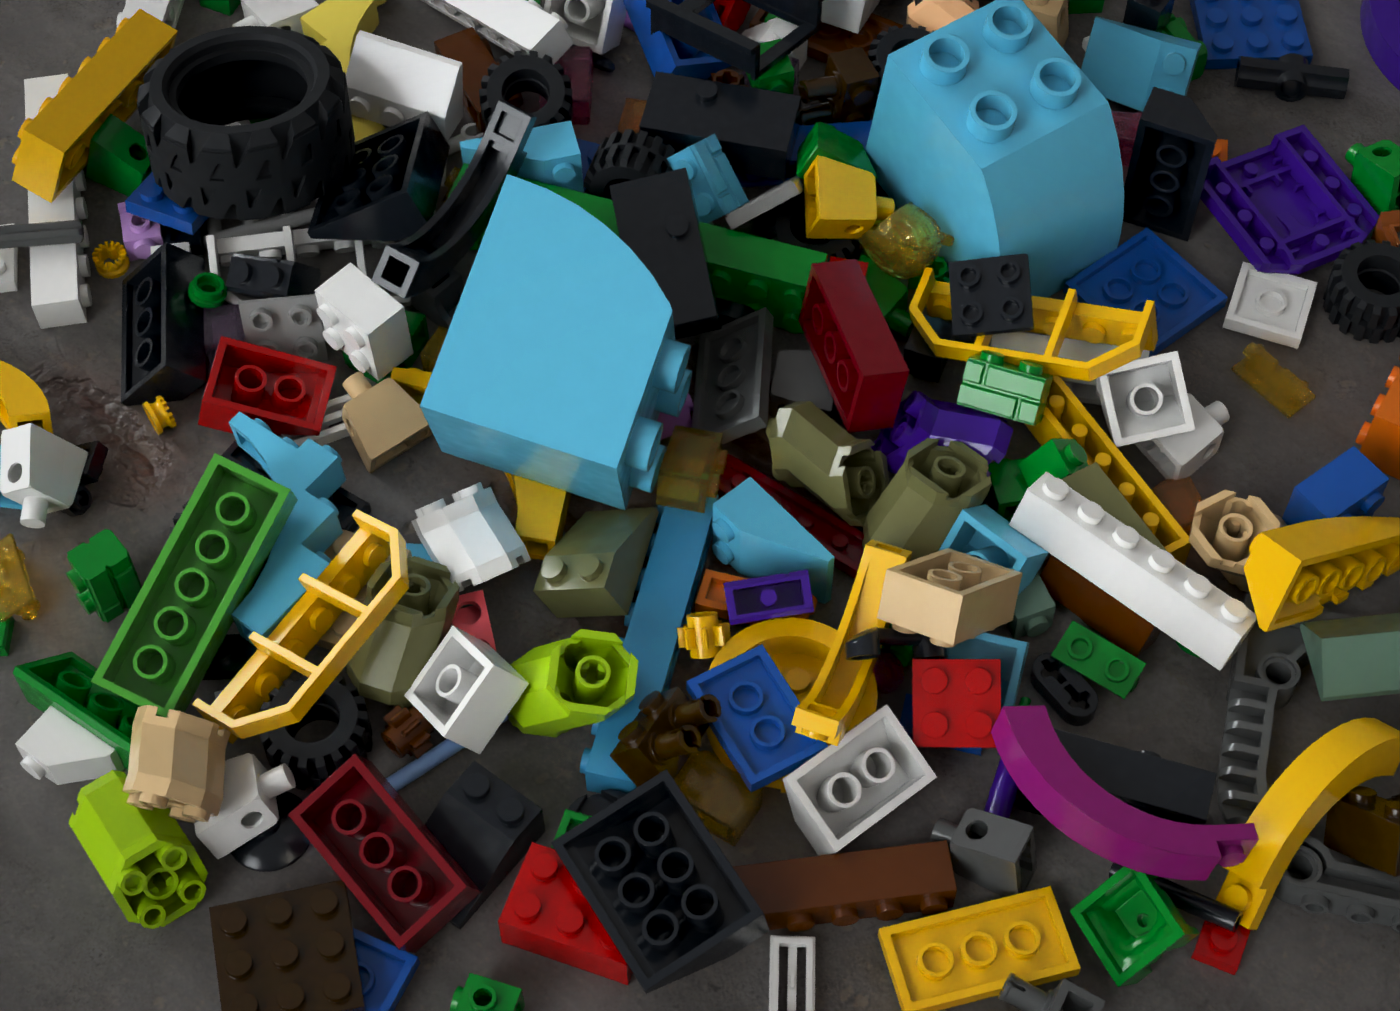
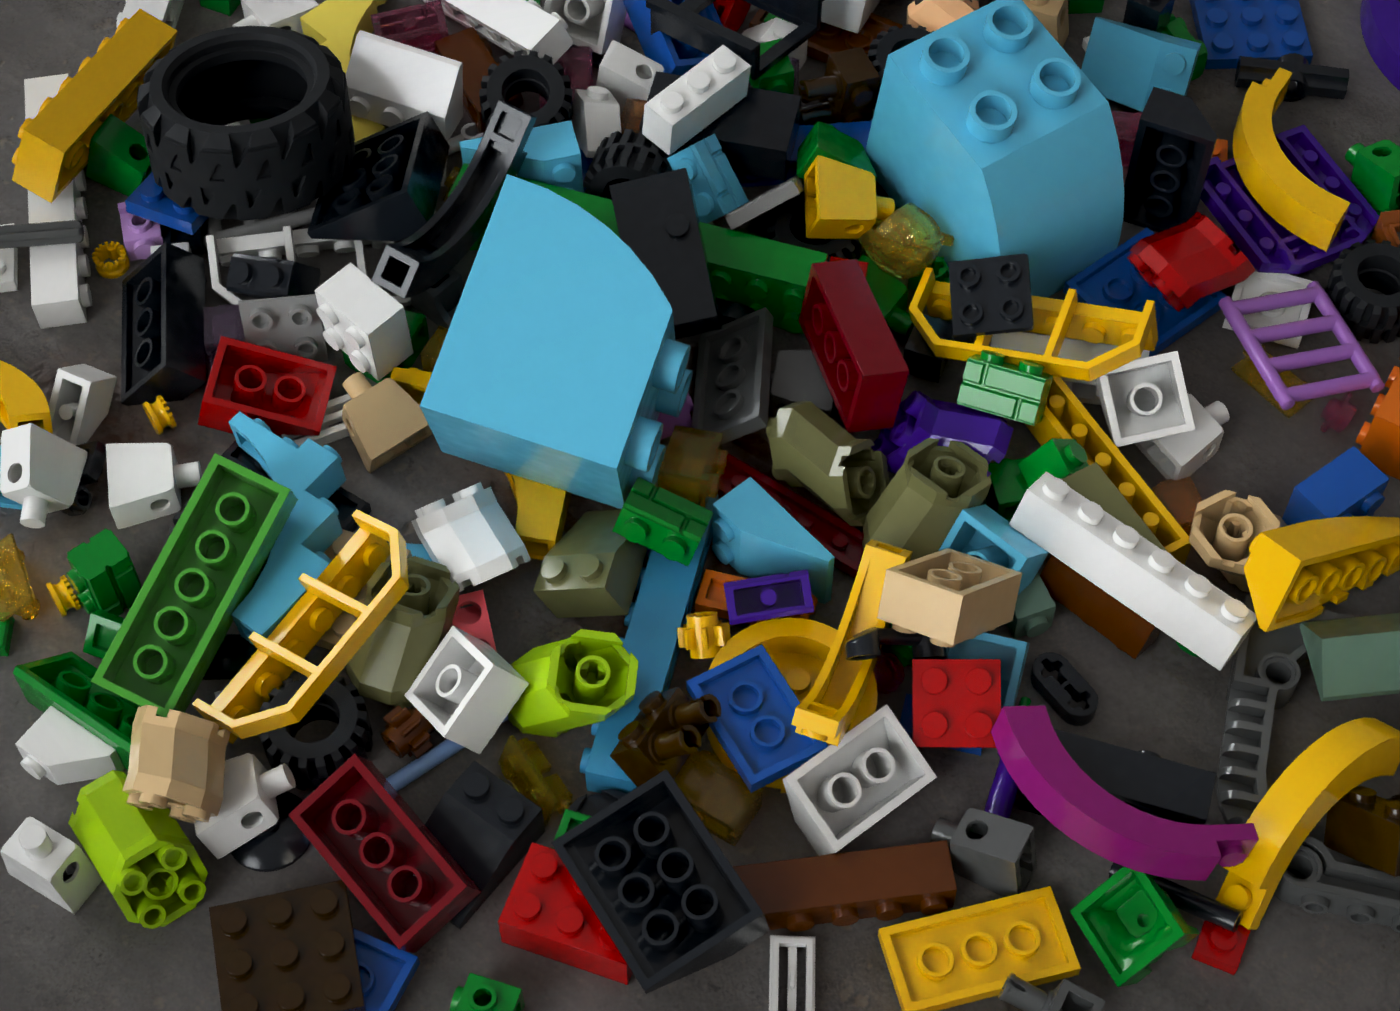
(39, 859): none -> white torso
(63, 596): none -> yellow bush
(80, 401): none -> white slope
(101, 632): none -> green plate
(146, 481): none -> white torso
(207, 290): green plate -> none
(413, 25): none -> clear pink brick
(524, 765): none -> clear yellow hinge
(594, 117): none -> white slope
(626, 73): none -> white torso
(662, 521): none -> green brick
(696, 99): none -> white brick
(1099, 660): green hinge -> none
(1190, 261): none -> red brick
(1272, 178): none -> yellow arch
(1330, 321): none -> medium lavender bar
(1338, 413): none -> clear pink plate

